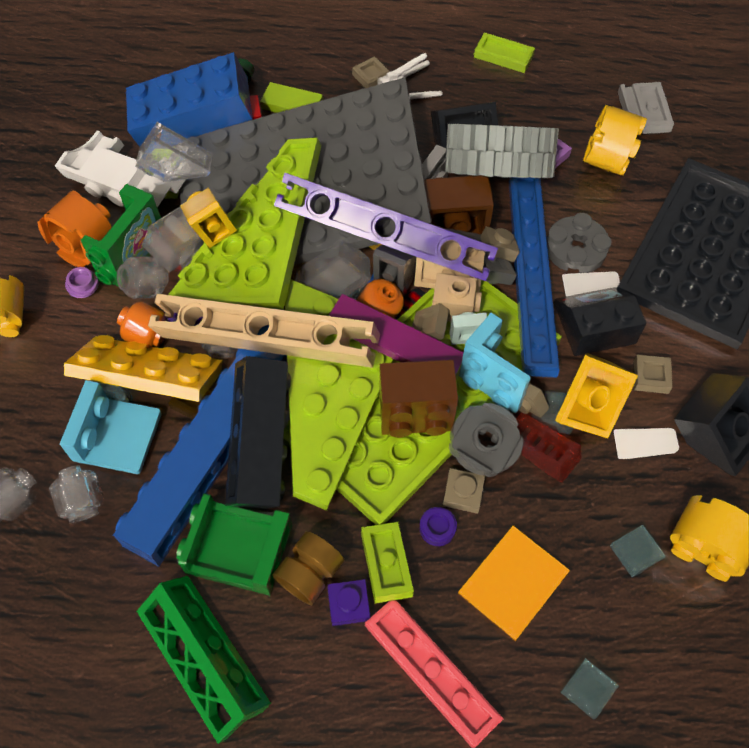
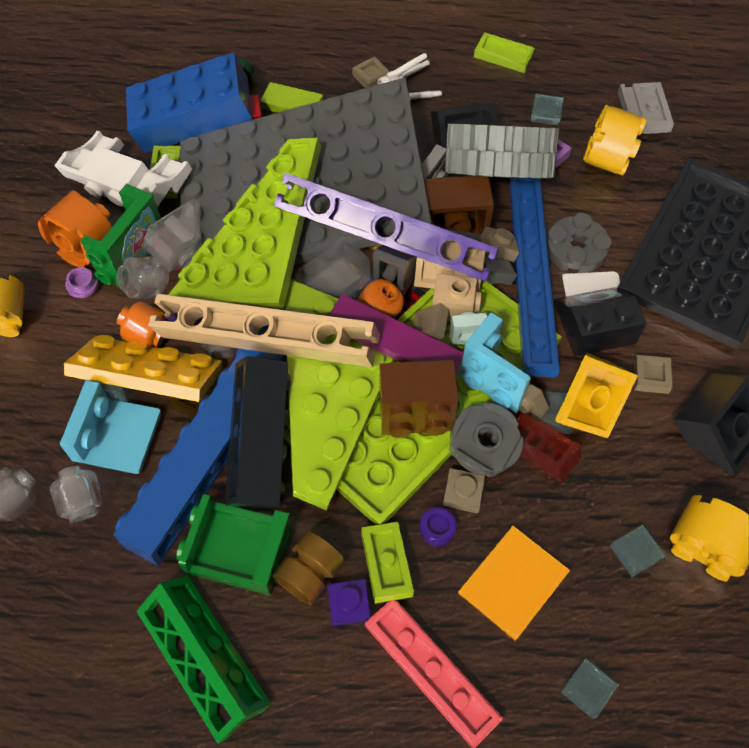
(172, 156): clear slope -> none
(207, 217): yellow slope -> none
(547, 109): none -> clear light blue tile
(645, 442): white sticker -> none

